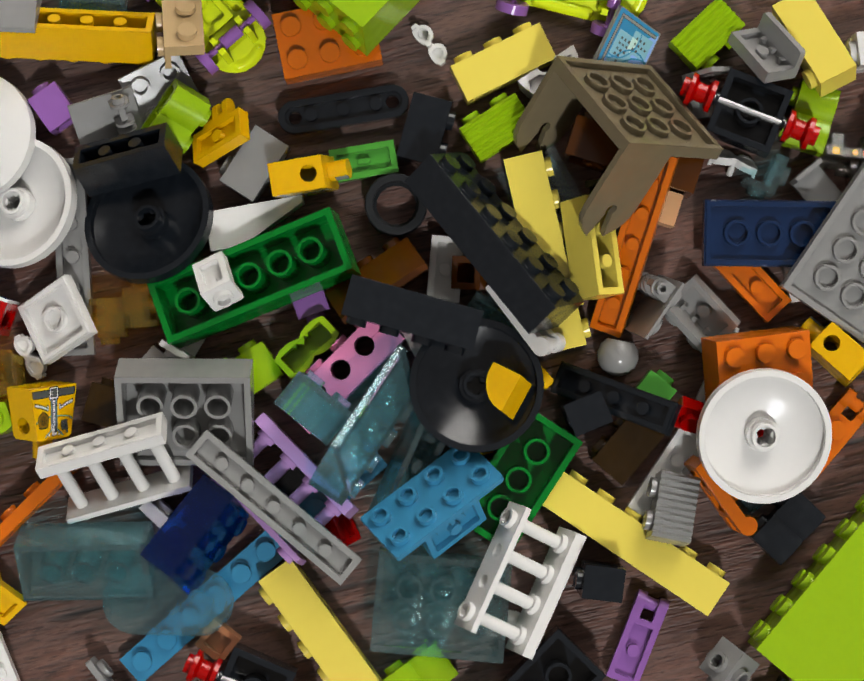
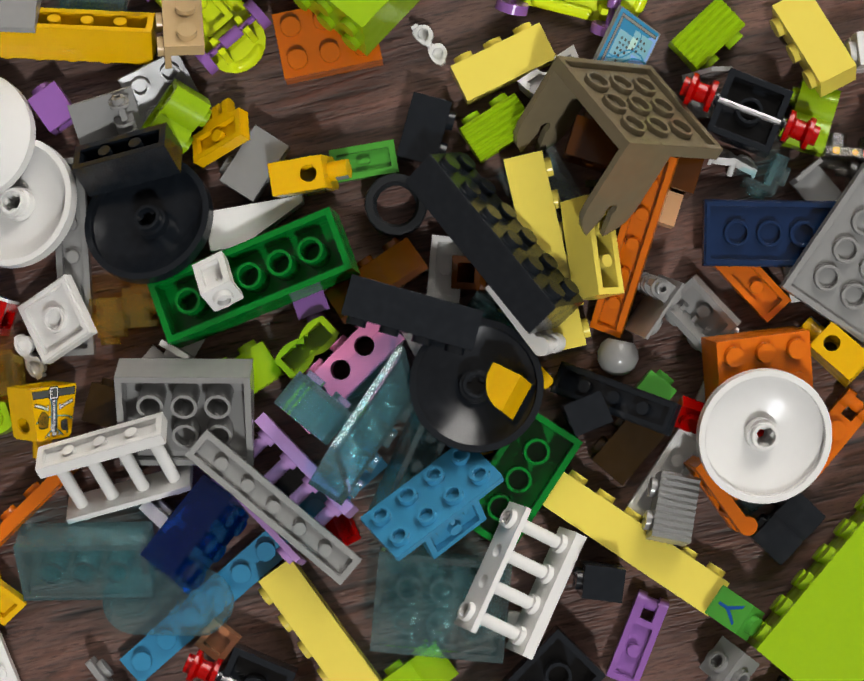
(343, 109): black plate -> none
(735, 613): none -> bright green brick
(768, 50): light grey bracket -> none

